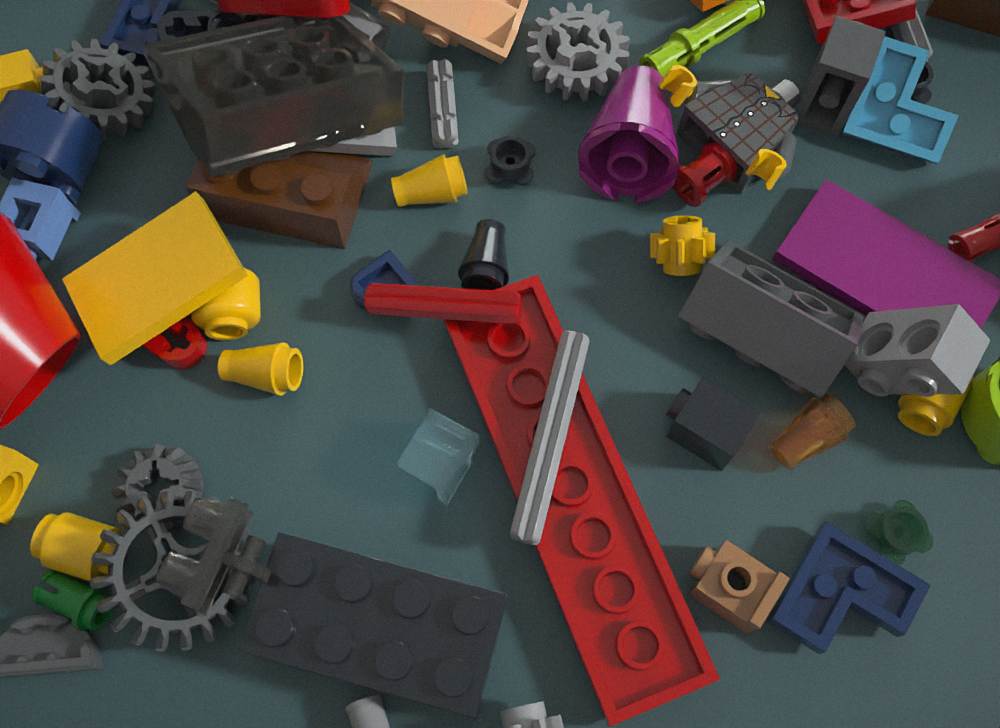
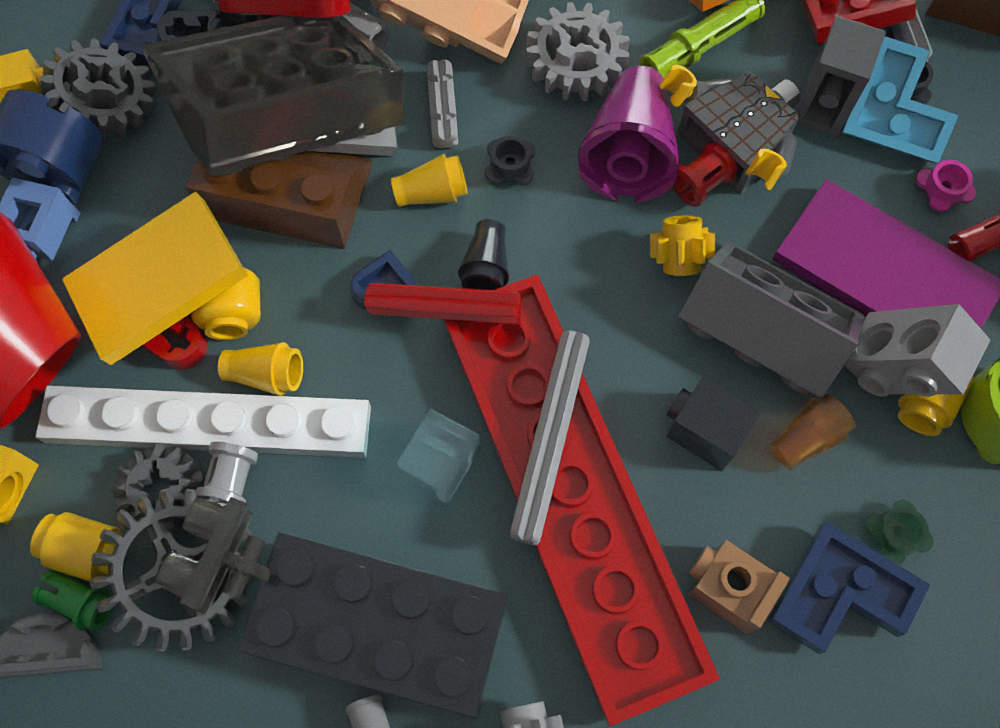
(198, 418): none -> white plate
(227, 471): none -> light grey bush
(954, 176): none -> dark pink plate

